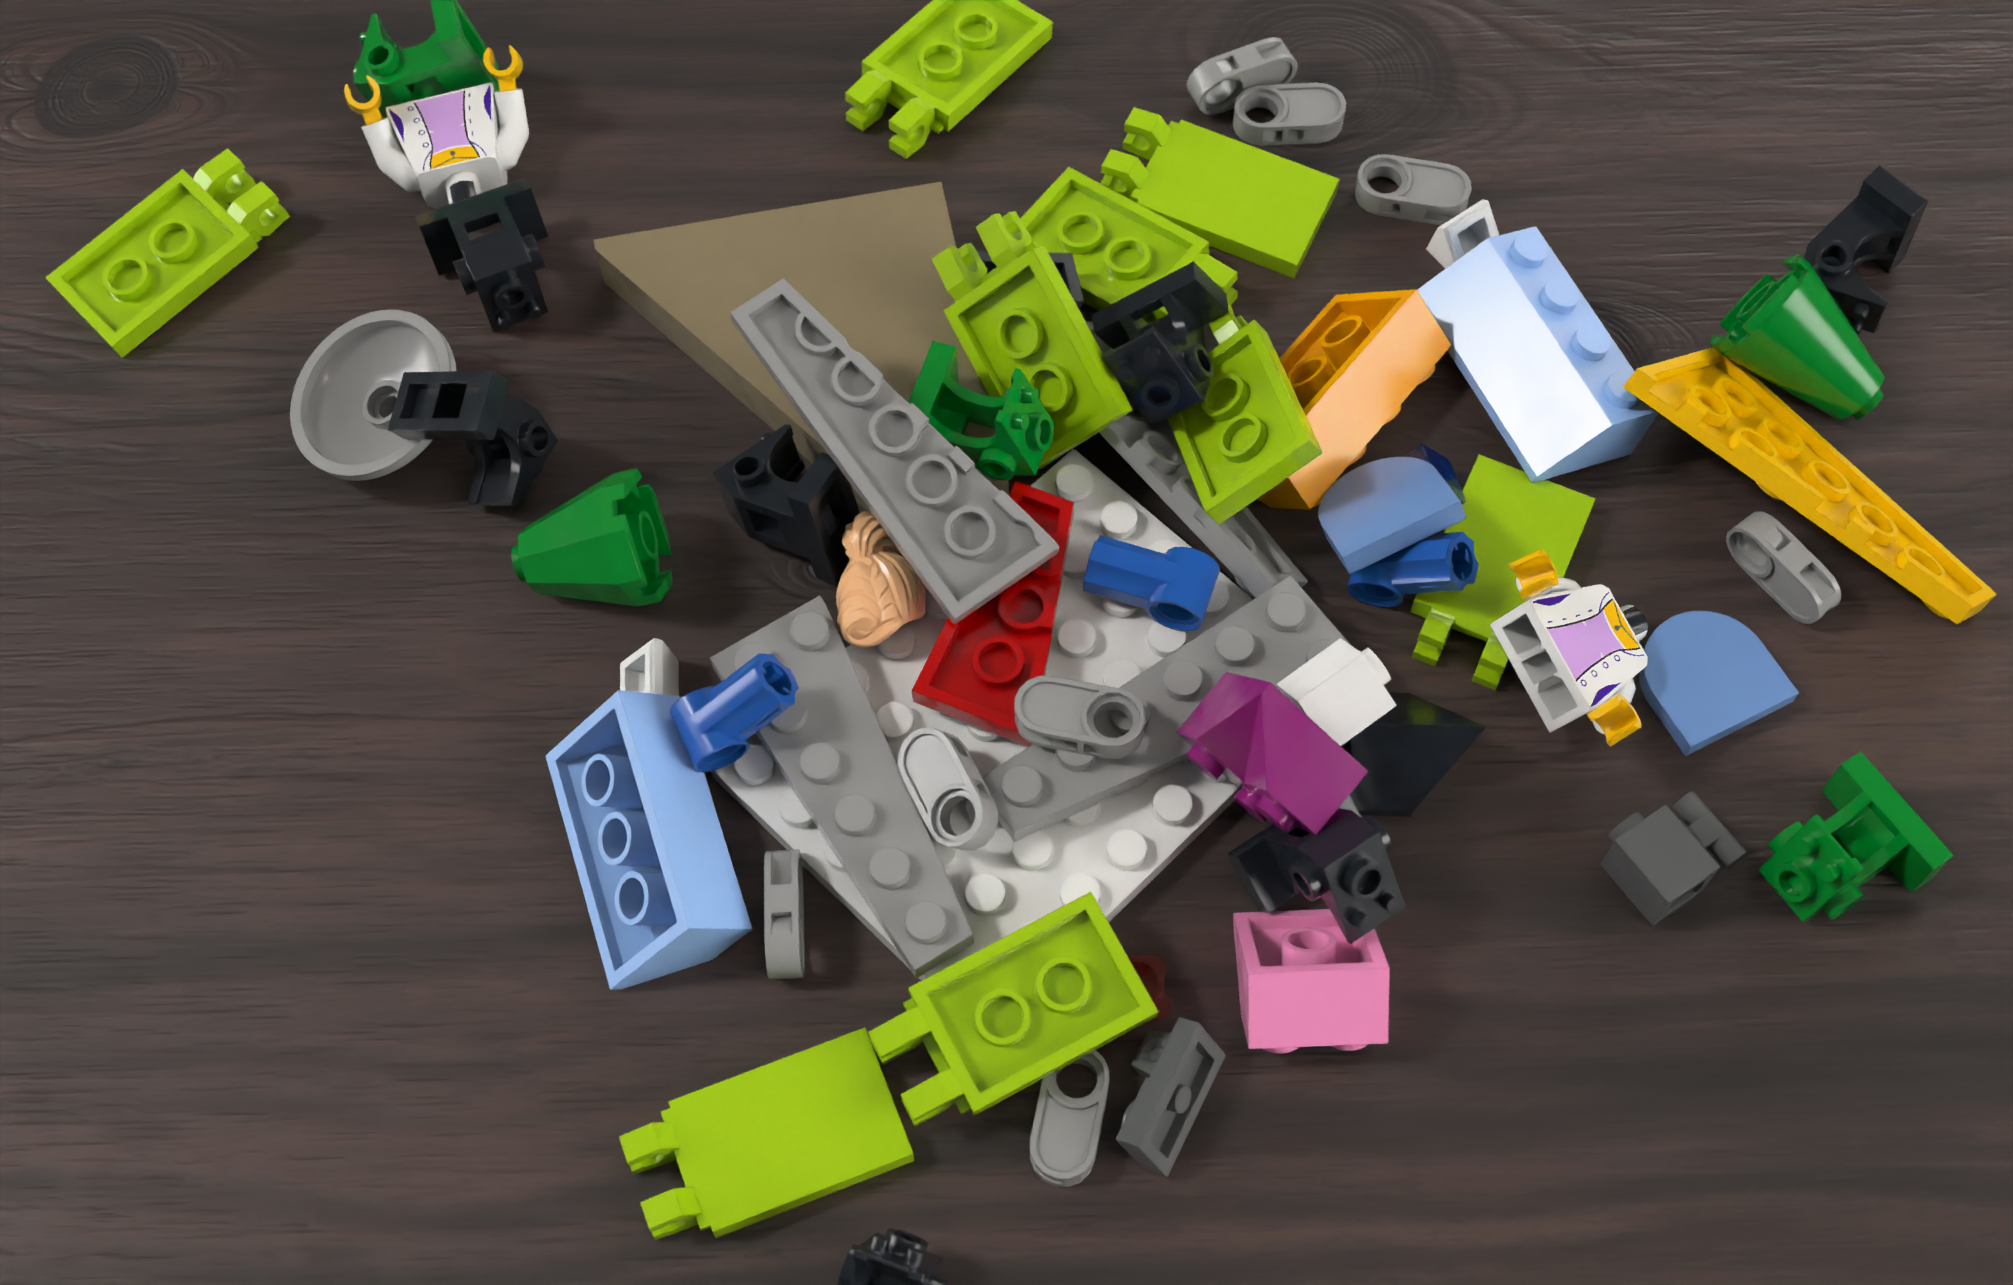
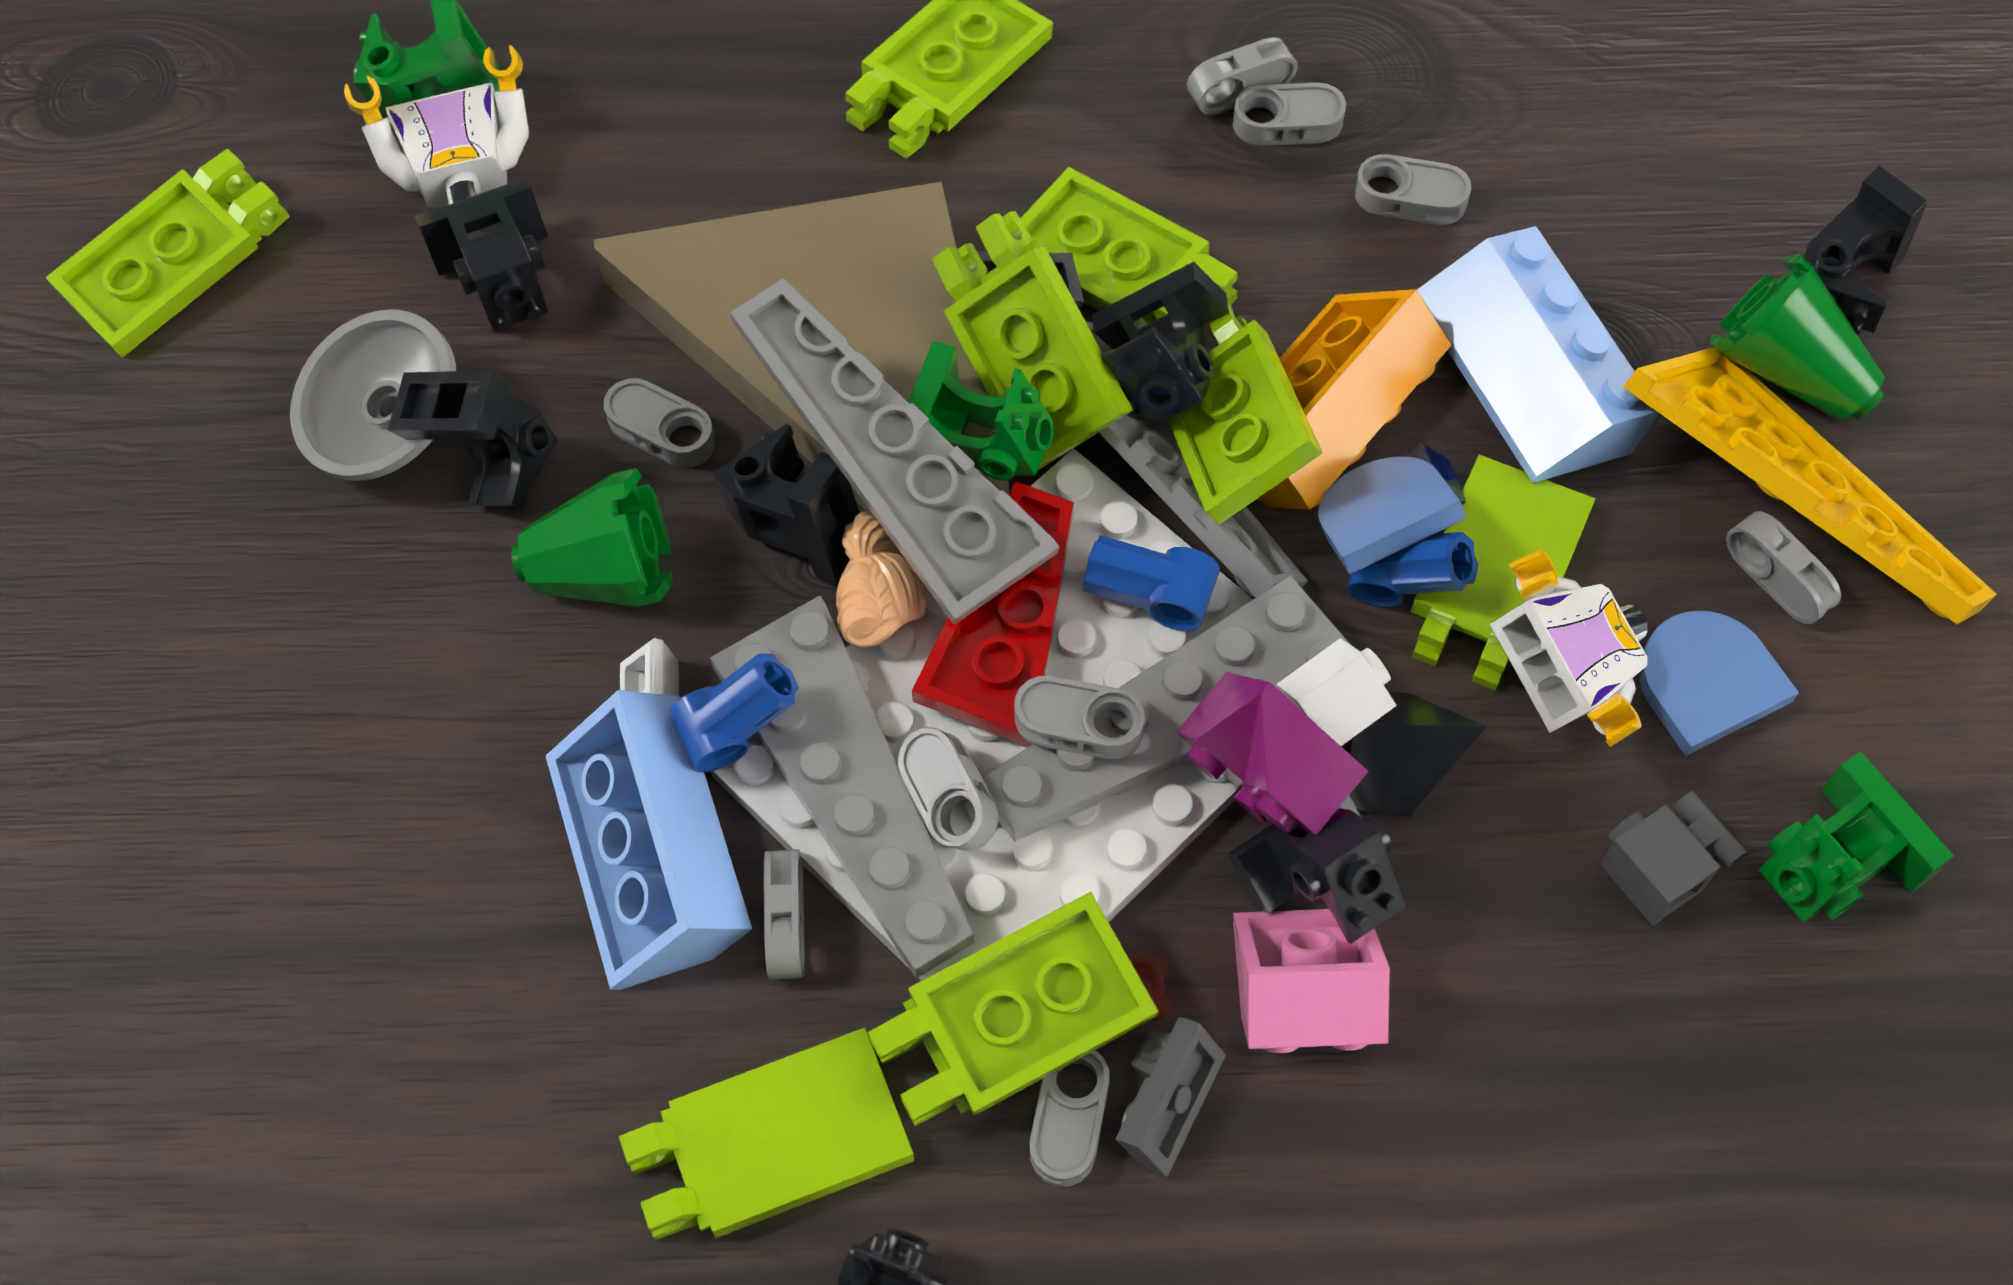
(648, 416): none -> light grey piece
(1222, 190): lime tile -> none
(1462, 233): white slope -> none

